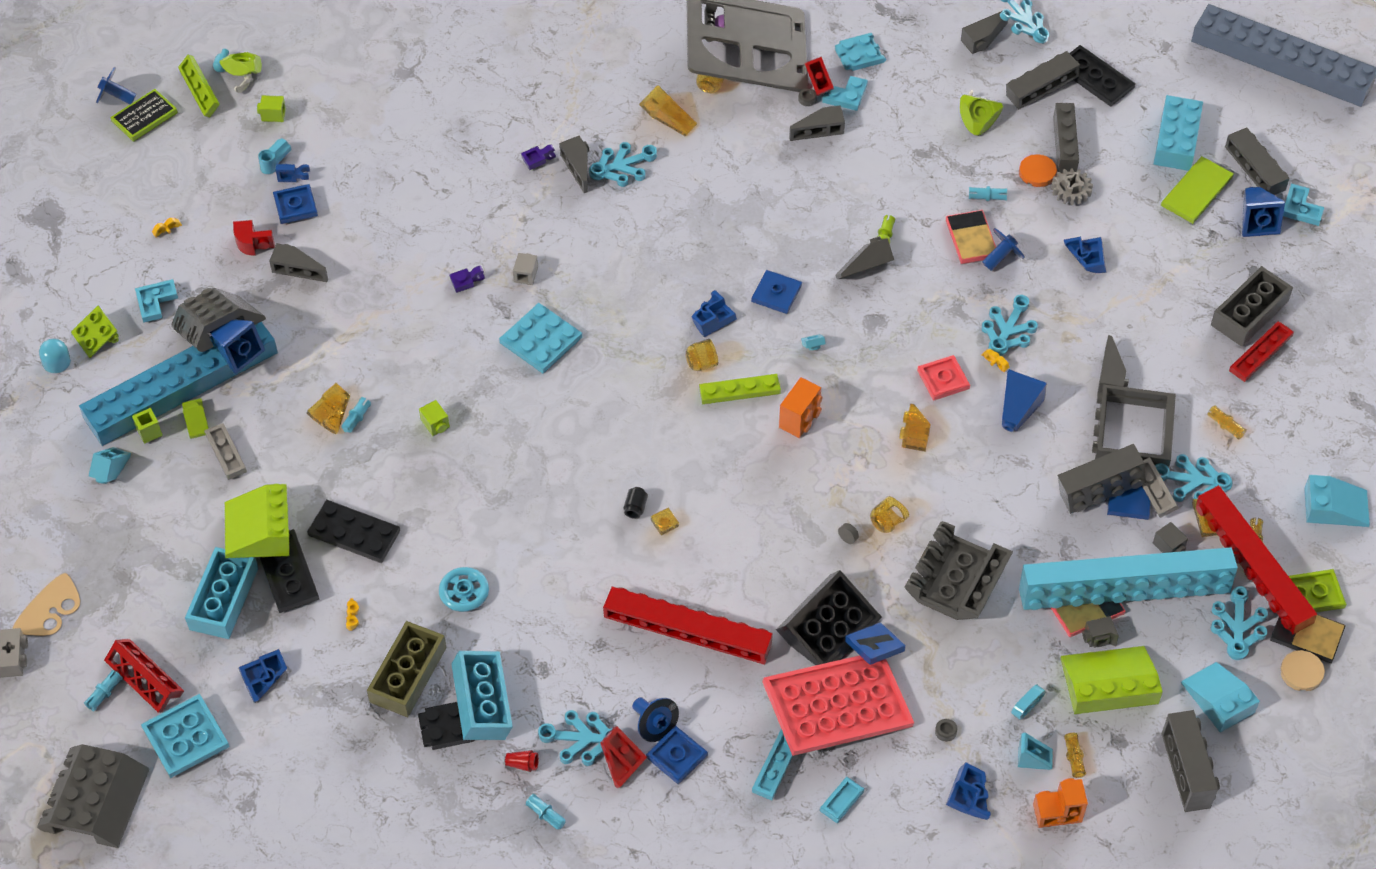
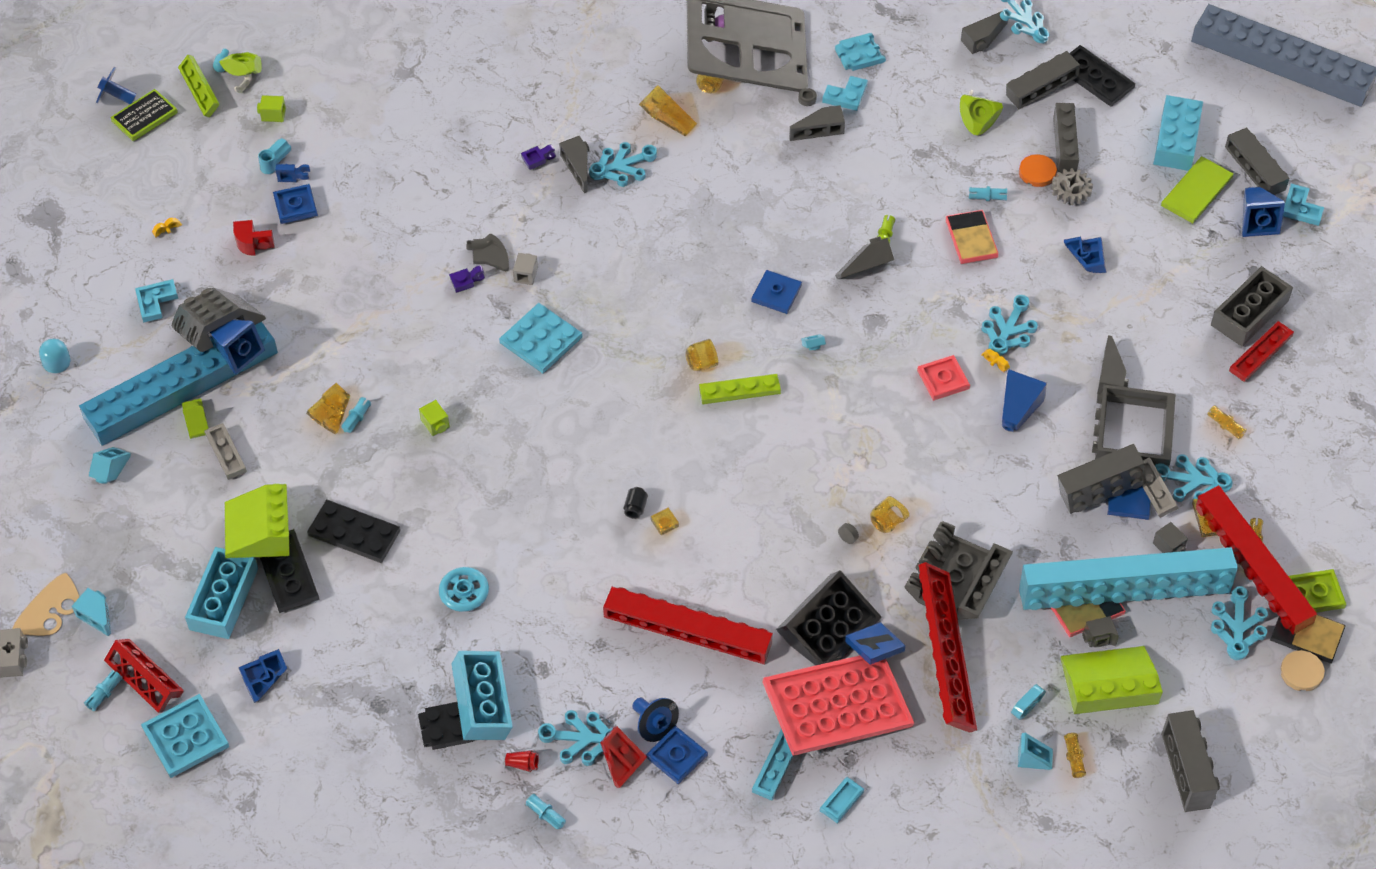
(93, 610): none -> medium azure slope
(95, 331): lime hinge -> none
(95, 794): dark grey slope -> none
(147, 425): lime brick -> none
(293, 262): dark grey slope -> none
(352, 611): yellow piece -> none
(406, 669): olive brick -> none
(489, 251): none -> dark grey arm
(713, 315): blue slope -> none
(800, 407): orange brick -> none
(819, 76): red slope -> none
(916, 430): clear yellow slope -> none
(946, 730): dark grey tile -> none
(947, 648): none -> red plate
(969, 792): blue slope -> none
(1002, 250): blue piece -> none
(1063, 806): orange brick -> none
(1221, 696): medium azure slope -> none
(1335, 502): medium azure slope -> none

